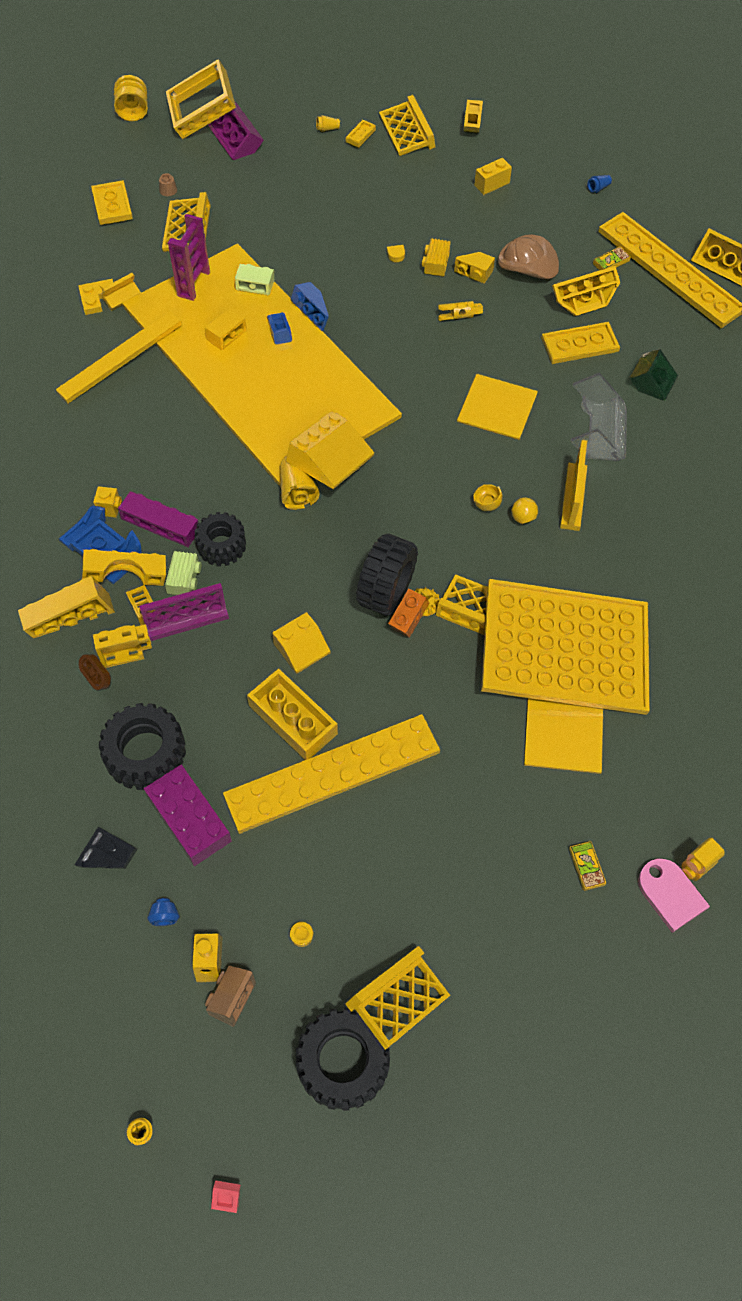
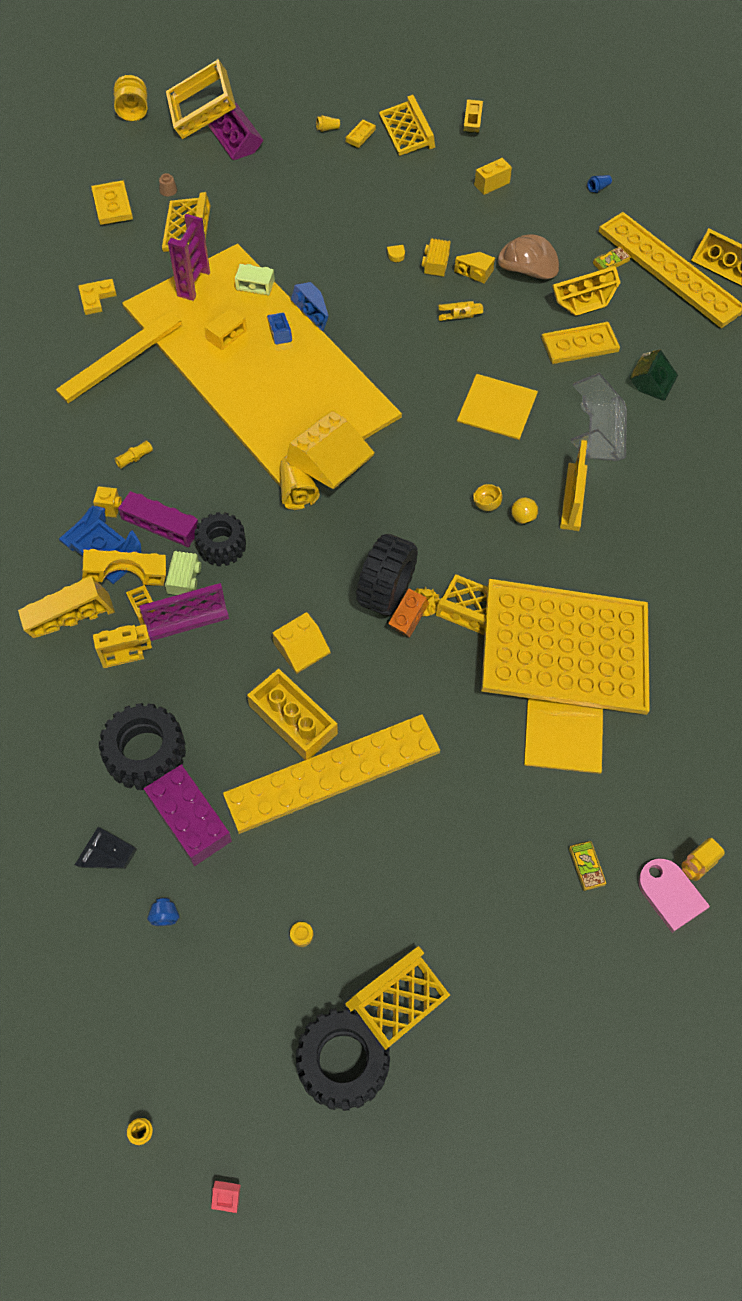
(94, 671): reddish brown plate -> none
(120, 291): yellow panel -> none
(133, 454): none -> yellow pin
(207, 955): yellow torso -> none
(231, 995): medium nougat slope -> none

